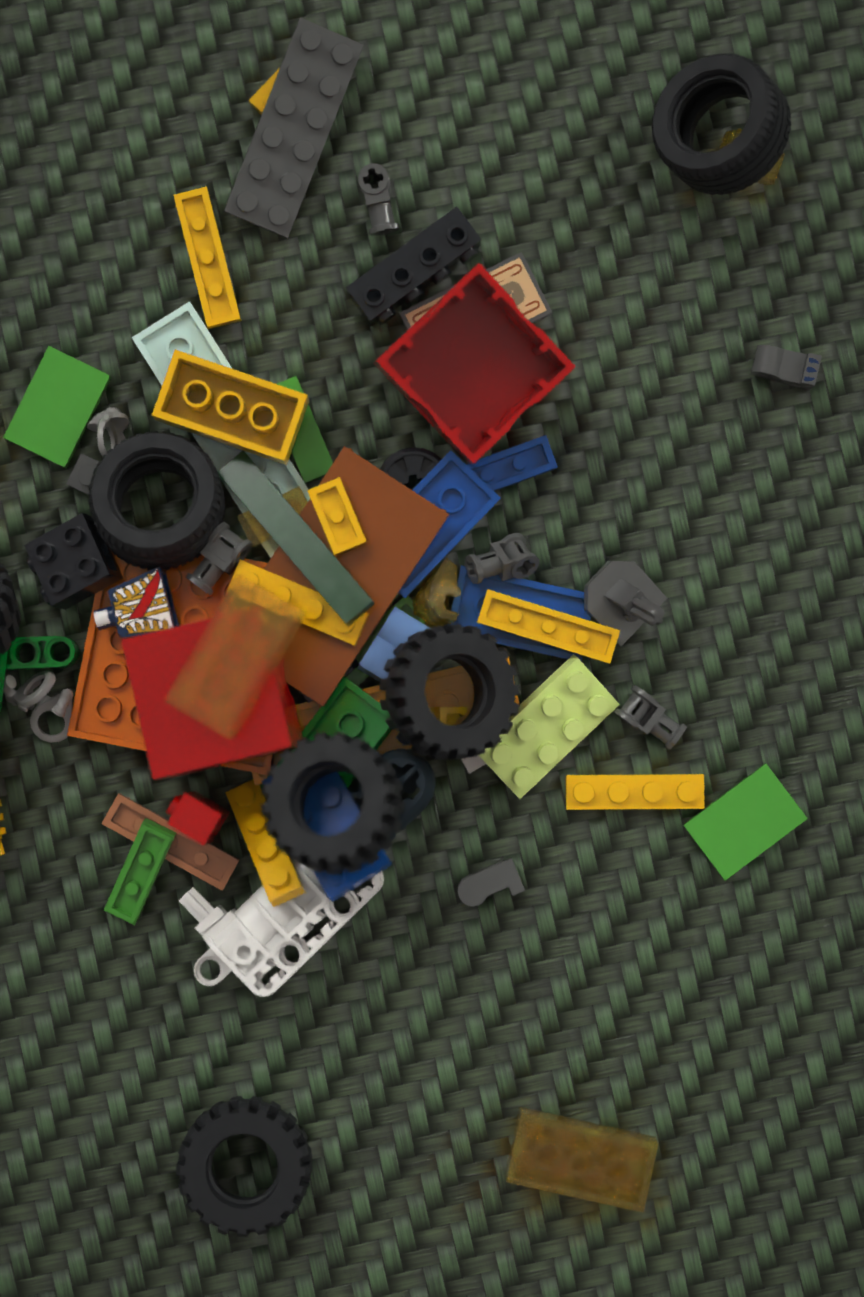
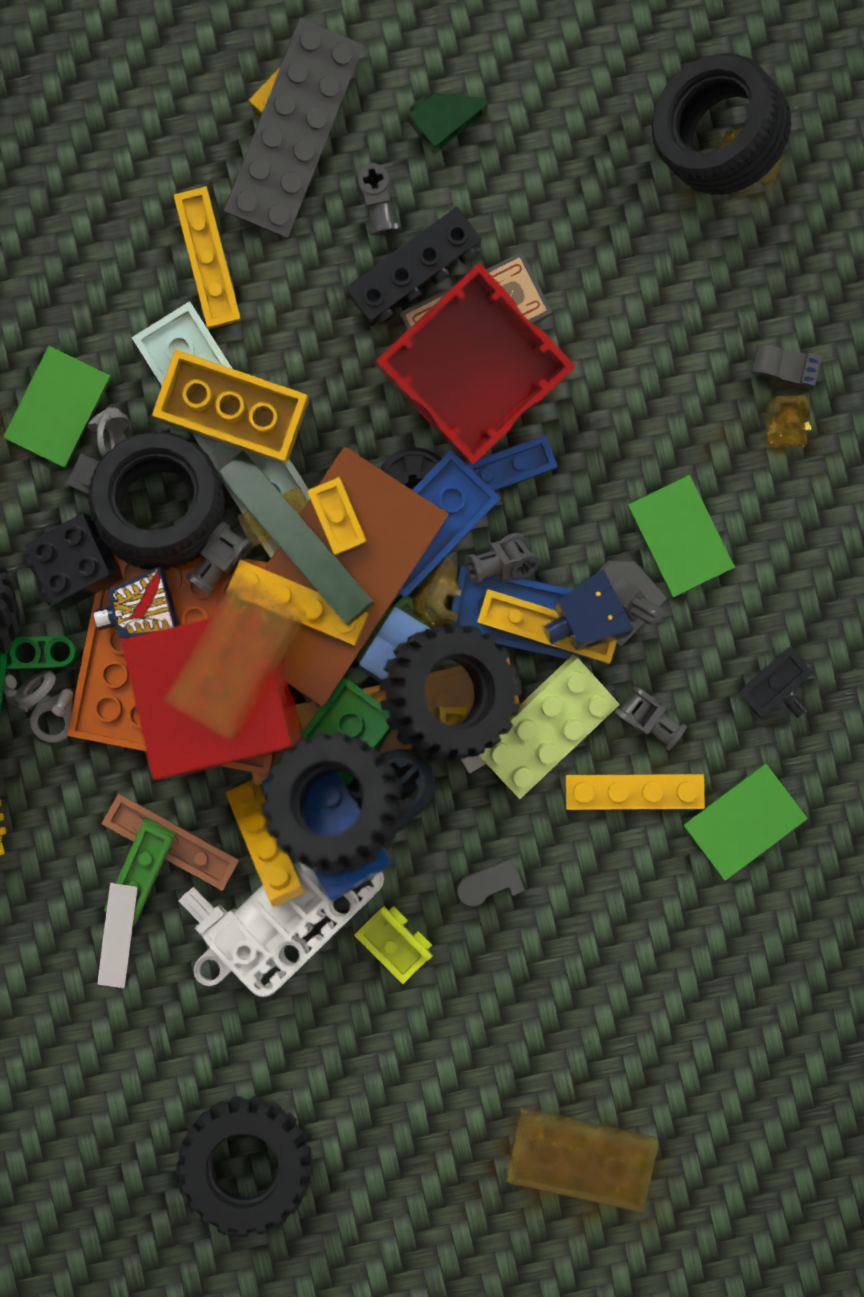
(117, 935): none -> white sticker
(196, 816): red brick -> none
(309, 448): bright green tile -> none
(394, 944): none -> neon yellow bracket
(444, 117): none -> dark green slope
(589, 615): none -> dark blue torso
(680, 536): none -> bright green tile
(777, 685): none -> black plate
(788, 421): none -> clear yellow hand

